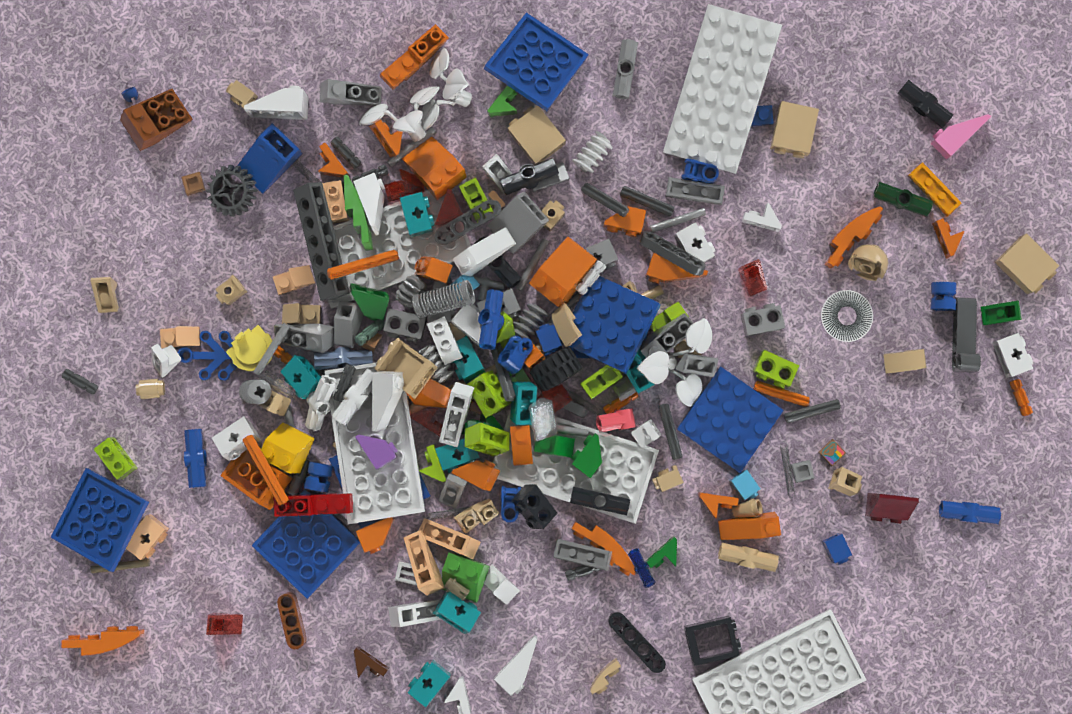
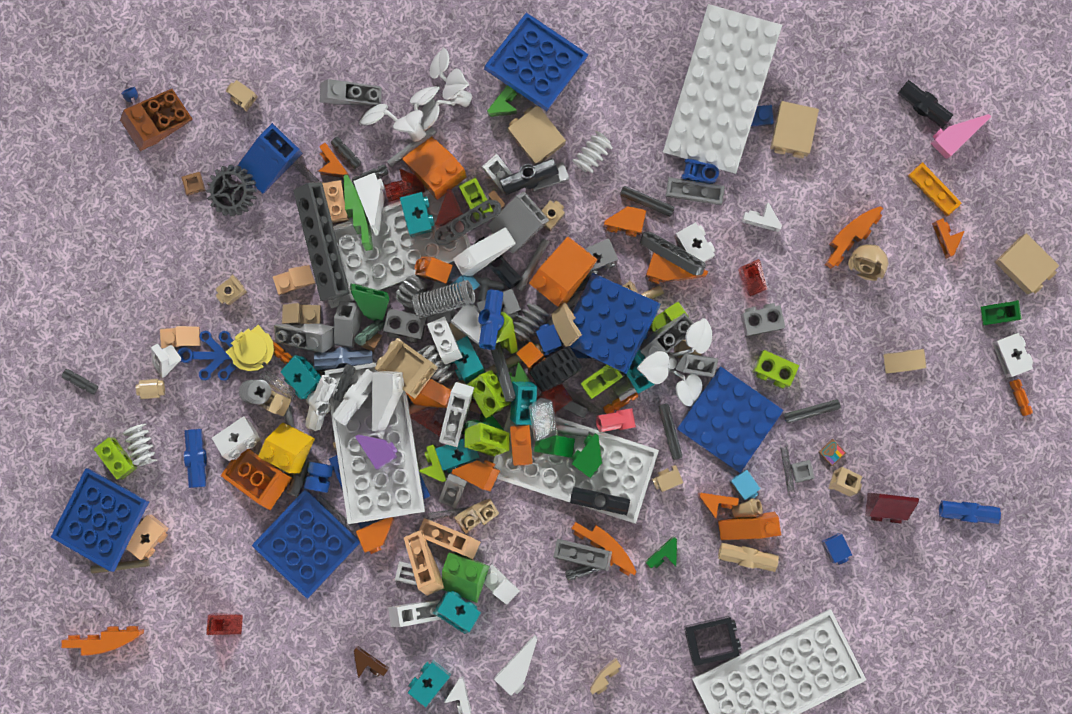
(104, 294): tan slope -> none
(139, 445): none -> white piece
(265, 470): orange axle -> none
(271, 349): light grey bar -> none
(282, 104): white slope -> none
(290, 630): dark orange beam -> none
(315, 504): red slope -> none
(362, 264): orange axle -> none
(390, 142): orange slope -> none
(415, 57): orange slope -> none
(455, 588): dark tan pin -> none
(507, 503): blue piece -> none
(514, 355): blue piece -> none
(536, 504): black brick -> none
(590, 277): white axle -> none
(605, 199): dark grey axle -> none
(626, 58): light grey piece -> none
(636, 642): black beam -> none
(641, 568): clear blue pin -> none
(646, 433): white slope -> none
(677, 220): light grey bar -> none
(781, 393): orange axle -> none
(830, 319): sticker -> none
(914, 202): dark green piece -> none
(945, 290): blue wheel -> none
(964, 336): dark grey beam -> none

